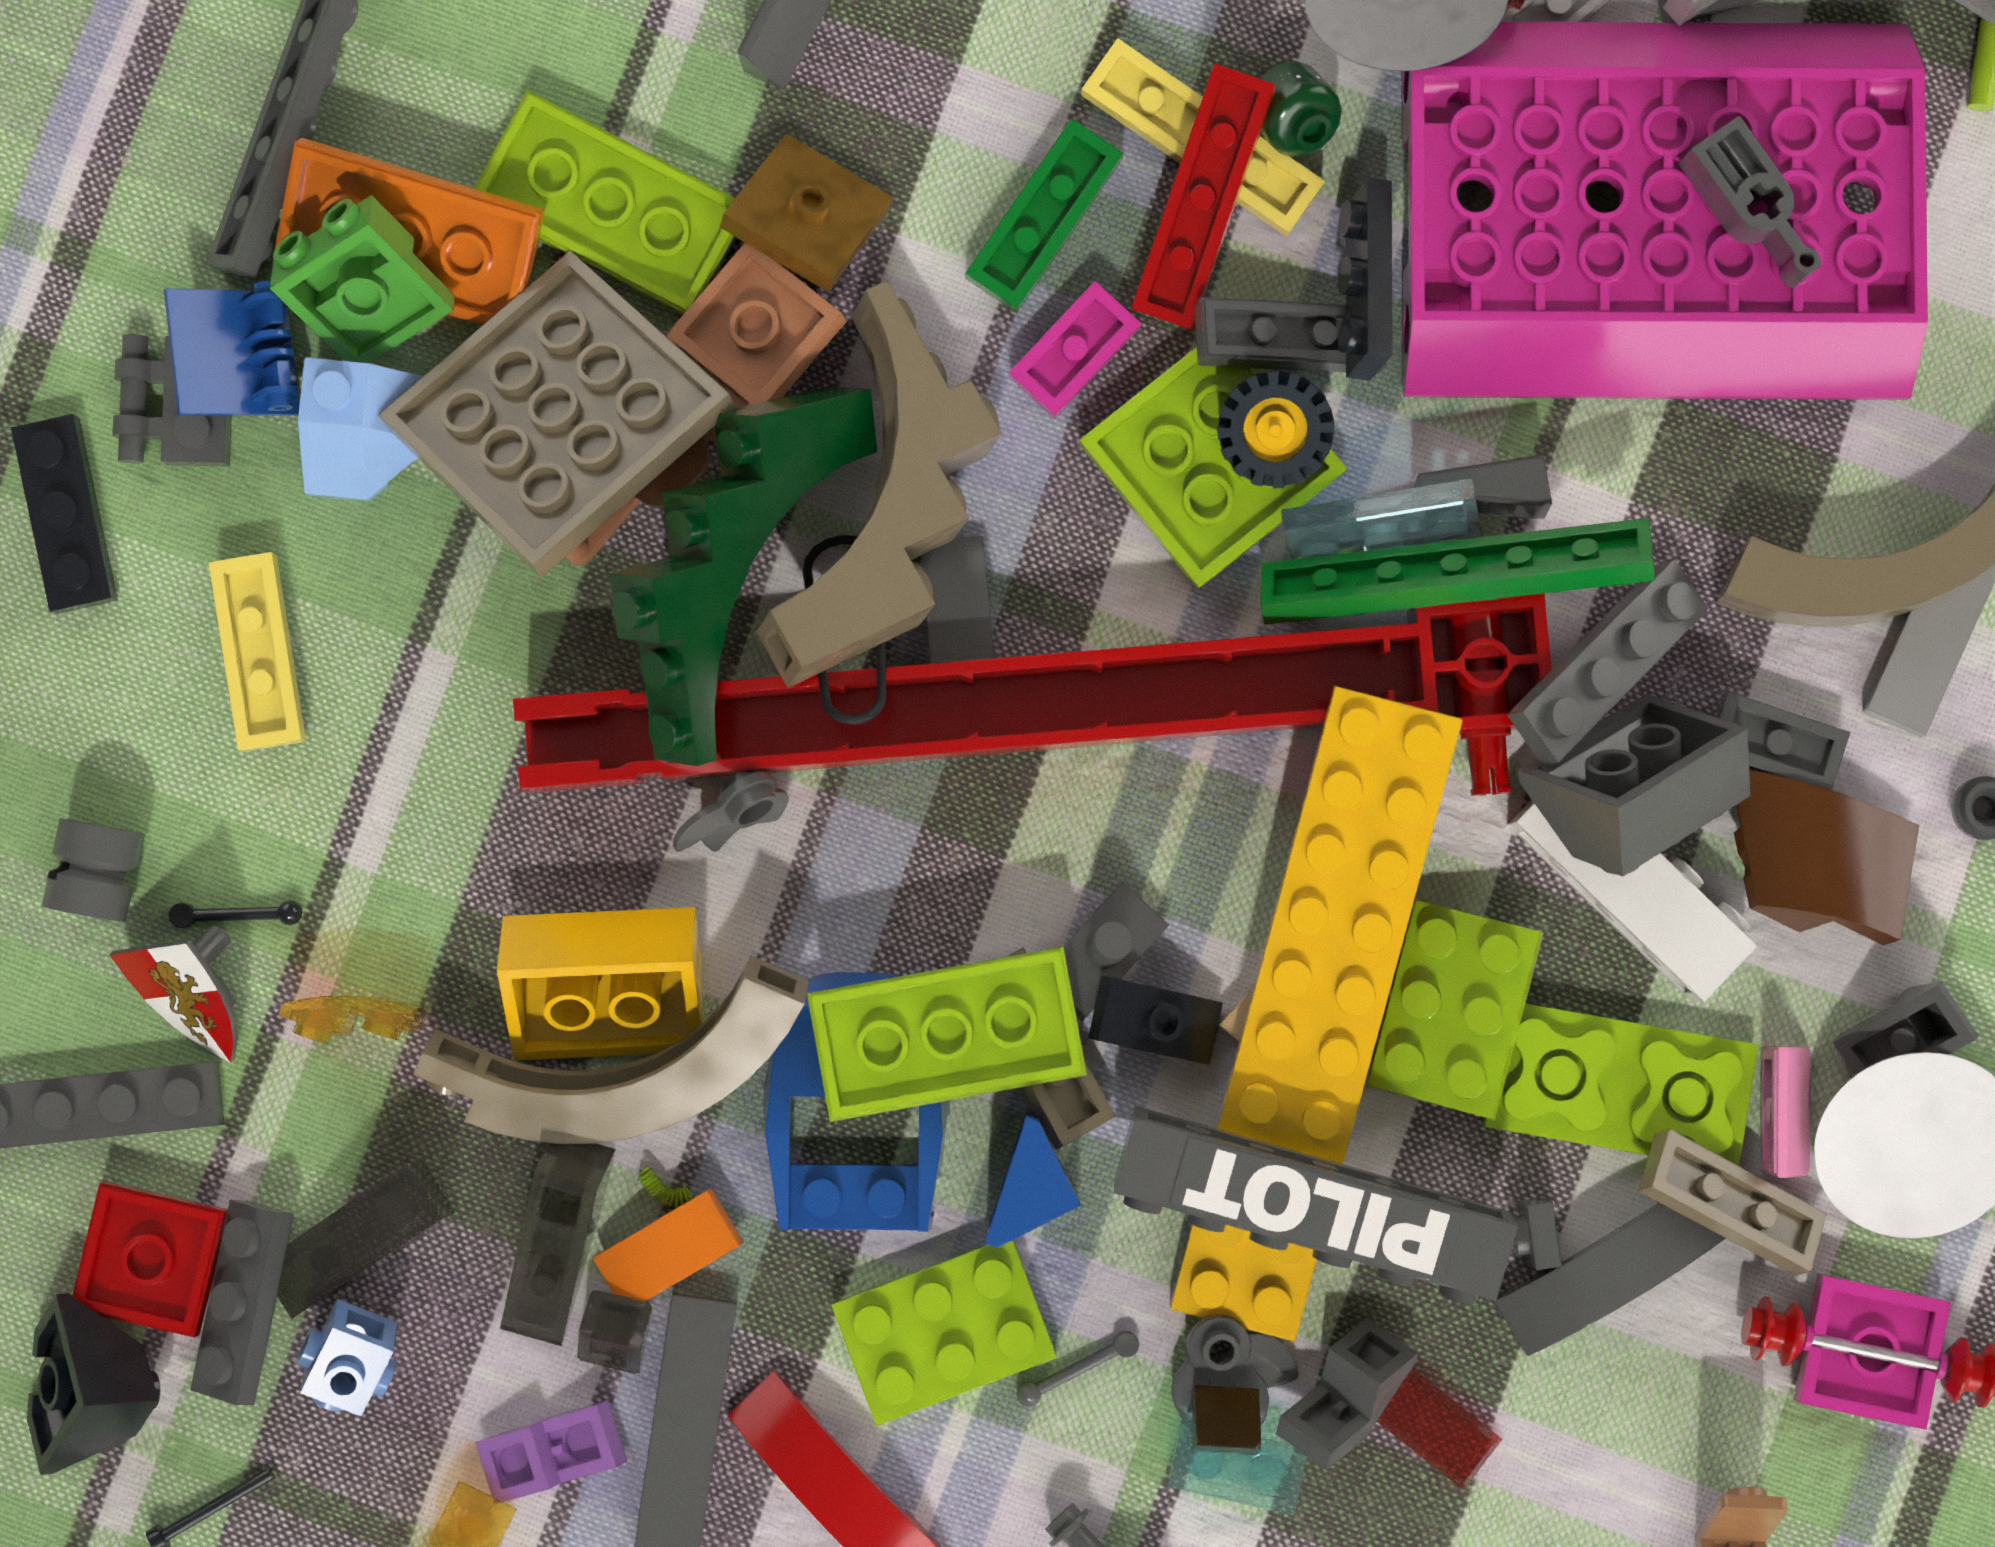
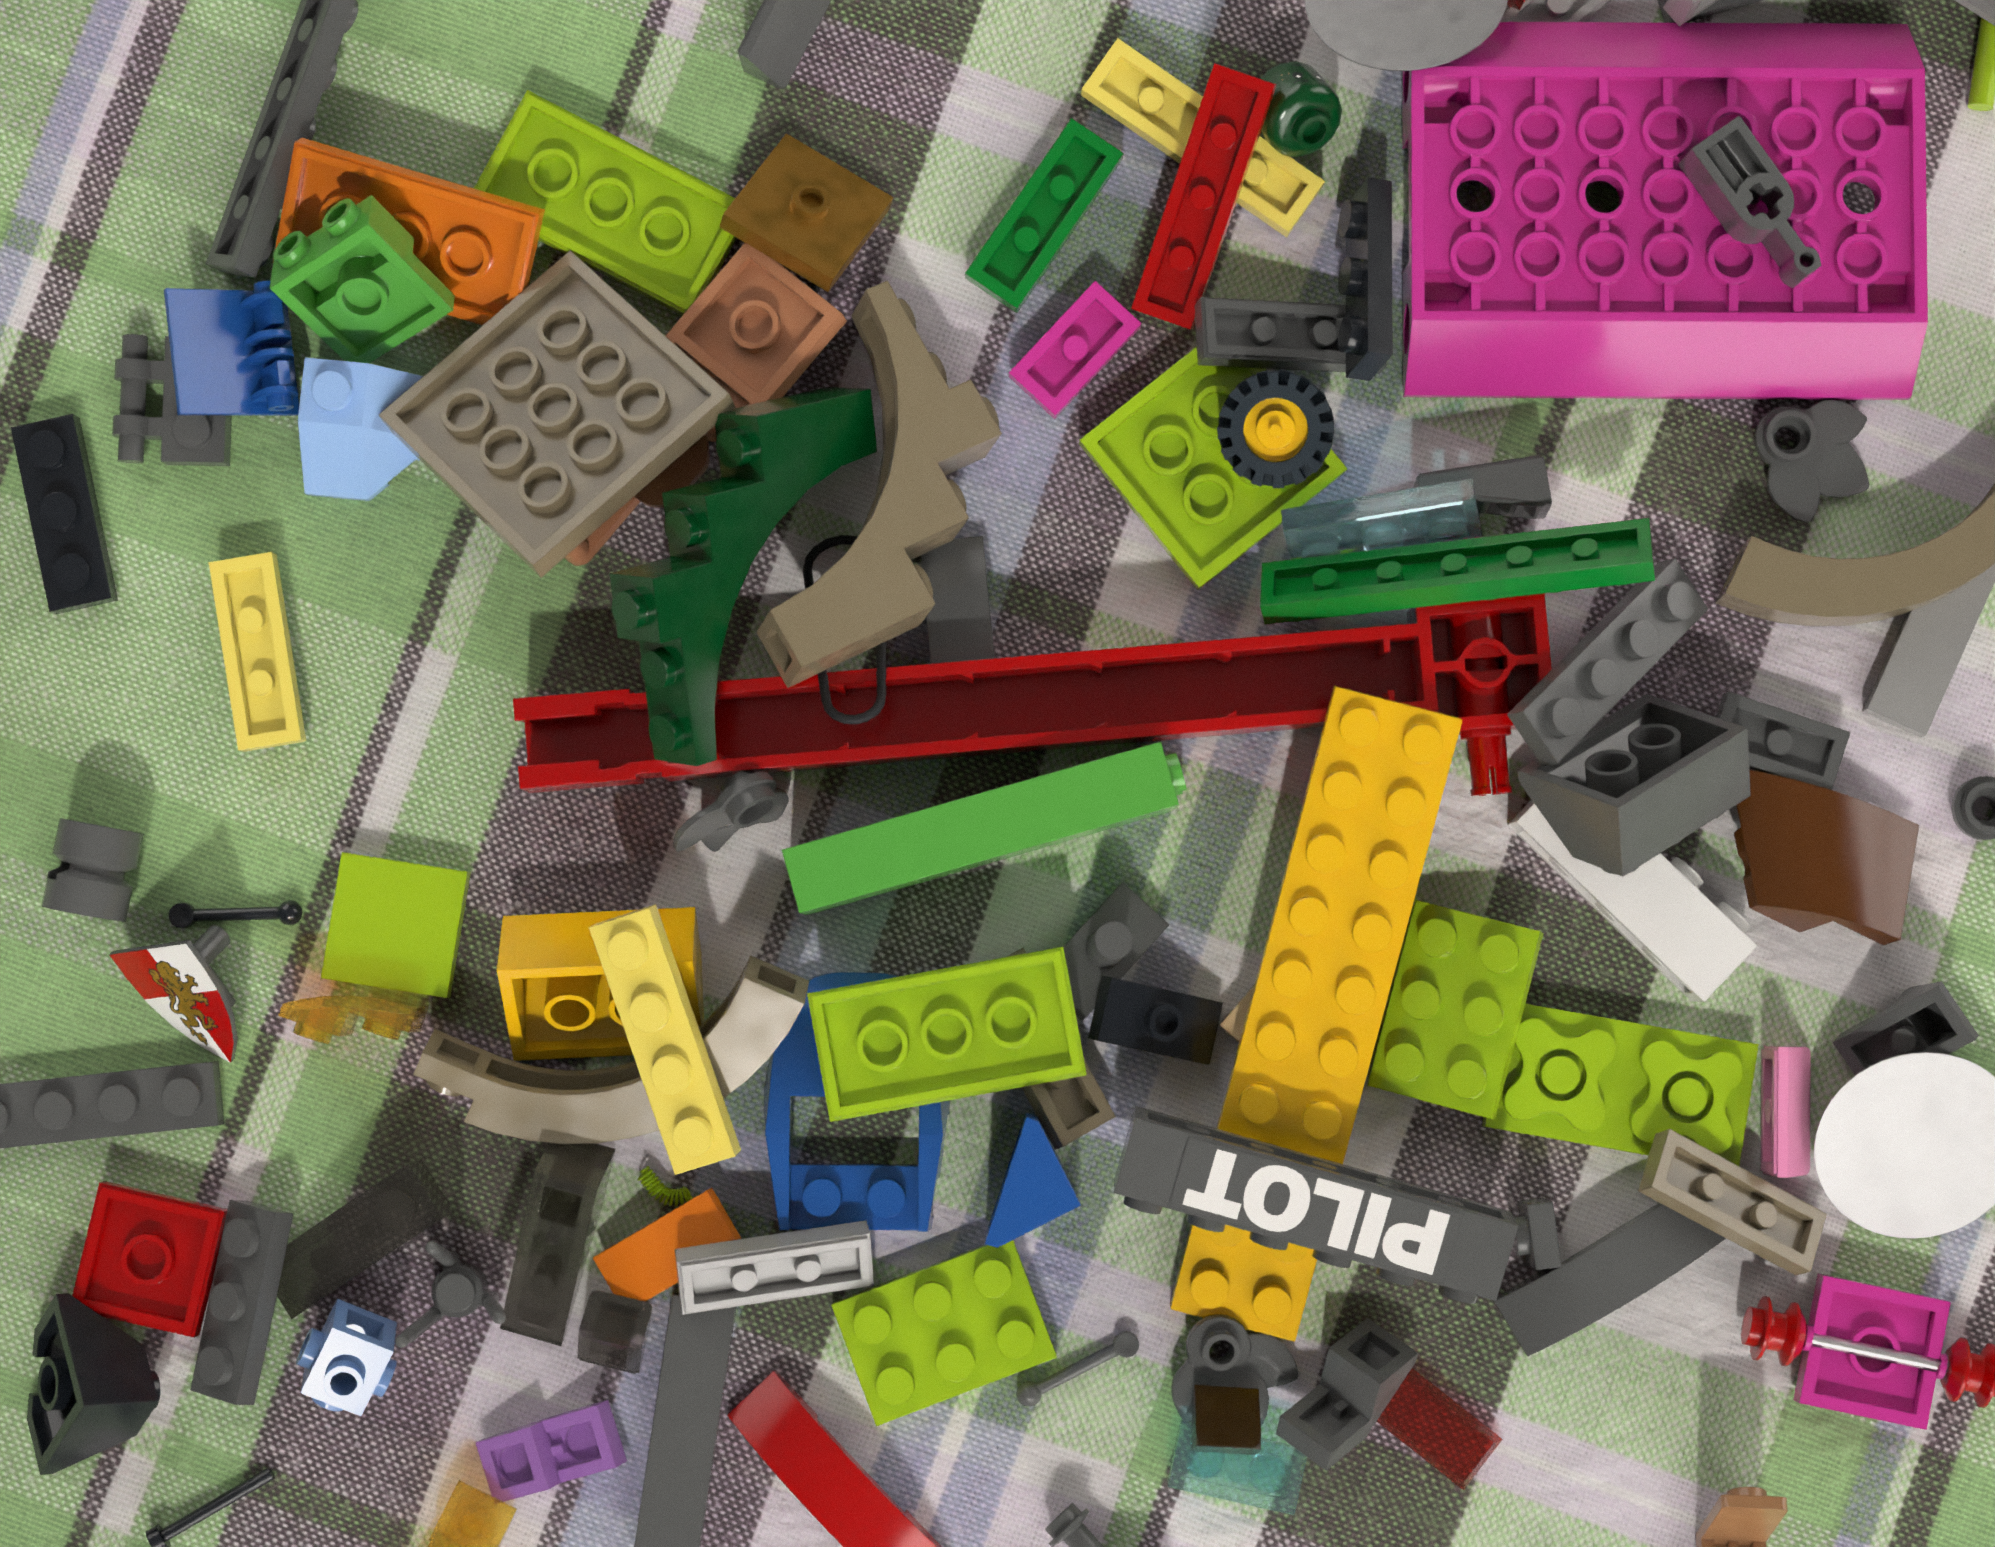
(395, 925): none -> lime tile
(455, 1293): none -> dark grey plant
(665, 1039): none -> light yellow plate
(774, 1267): none -> light grey tile
(984, 828): none -> bright green brick
(1820, 459): none -> dark grey plate

